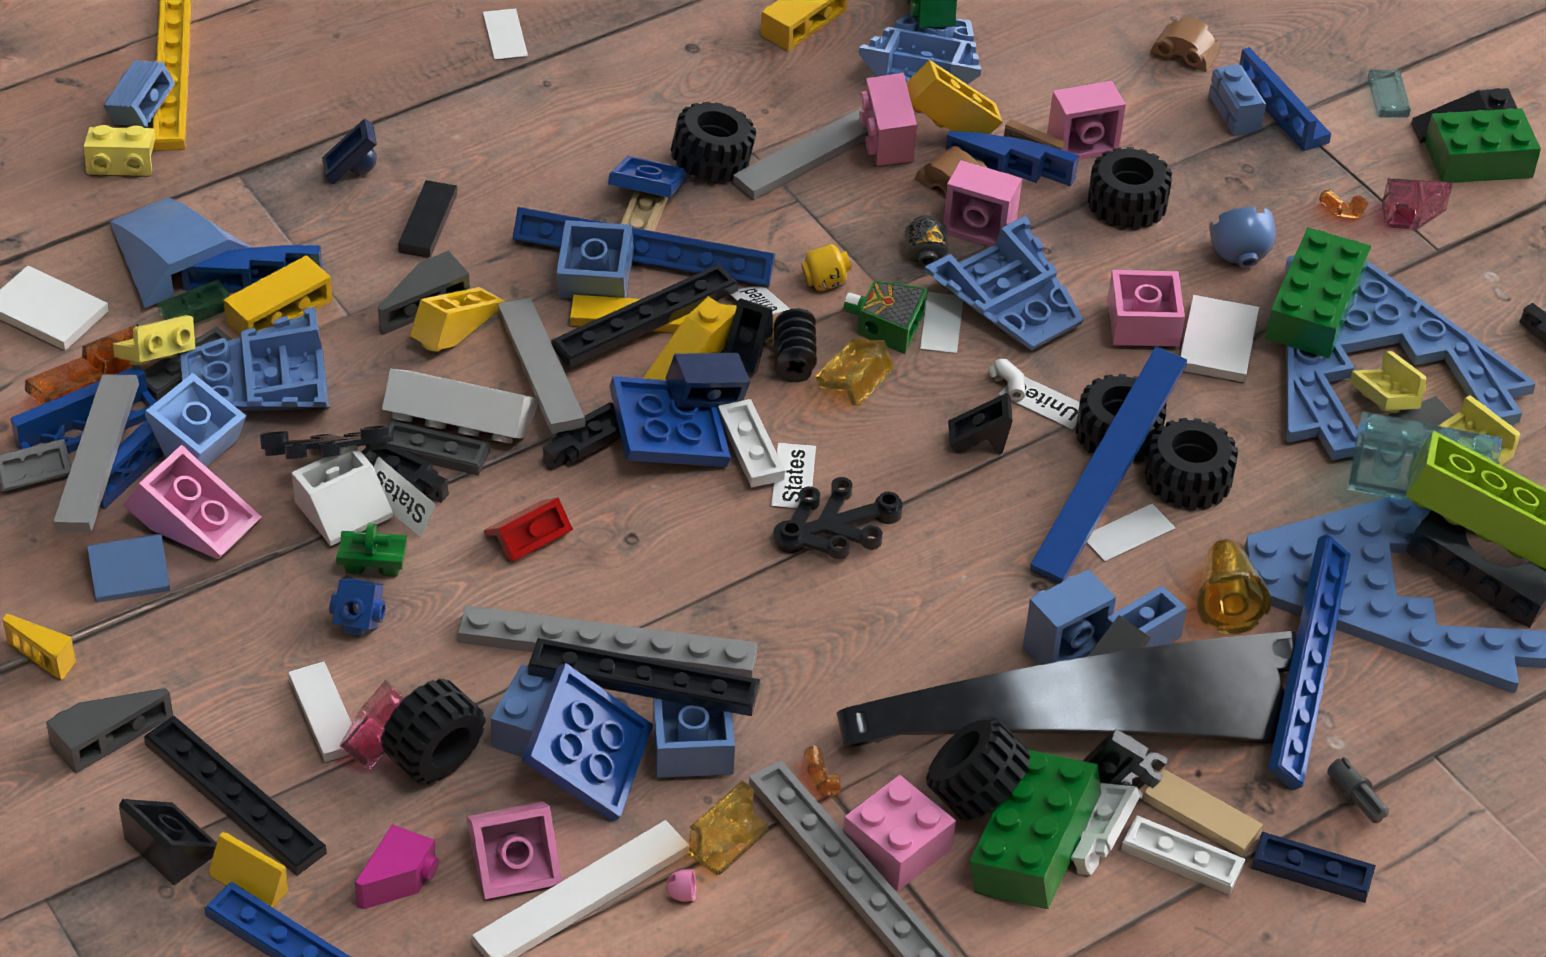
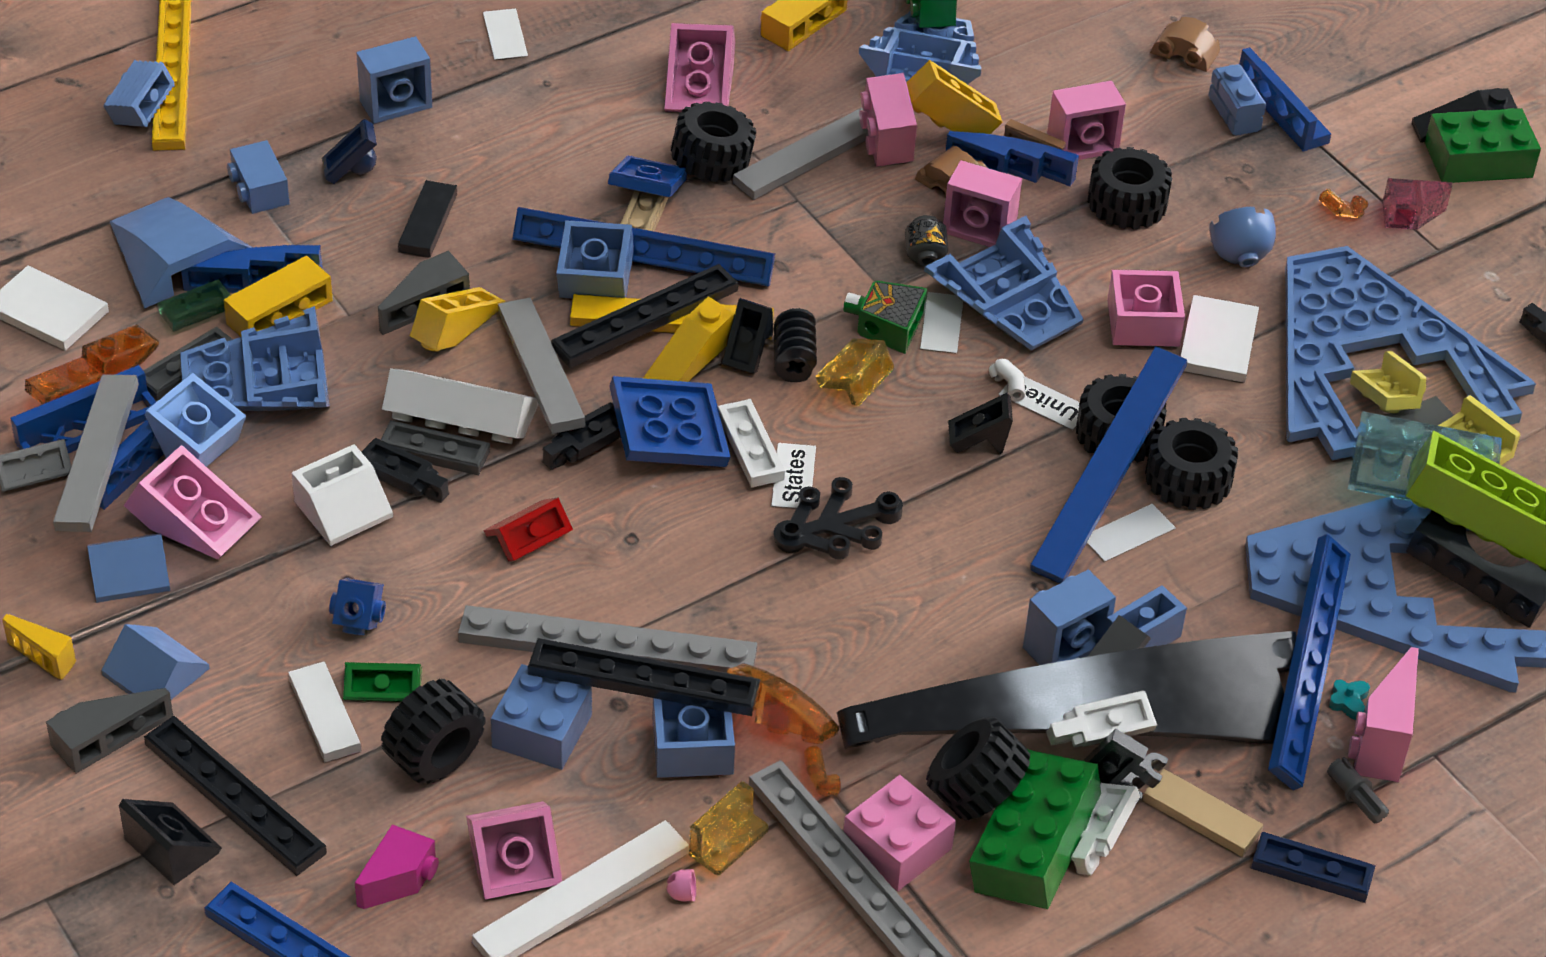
(119, 150): light yellow bracket -> none
(151, 660): none -> medium blue slope
(157, 340): light yellow bracket -> none
(248, 869): yellow slope -> none
(258, 177): none -> medium blue brick
(329, 445): black plant -> none
(365, 732): clear pink slope -> none
(371, 549): green hips -> none
(380, 681): none -> green slope
(394, 79): none -> medium blue brick
(404, 499): white sticker -> none
(588, 742): blue plate -> none
(699, 65): none -> bright pink slope
(707, 379): dark blue brick -> none
(761, 295): white sticker -> none
(787, 708): none -> clear orange slope
(826, 267): yellow head -> none
(1094, 721): none -> white hinge
(1183, 855): white tile -> none
(1231, 590): clear yellow cone -> none
(1318, 292): green brick -> none
(1349, 697): none -> teal piece
(1387, 723): none -> bright pink slope
(1389, 94): clear light blue tile -> none

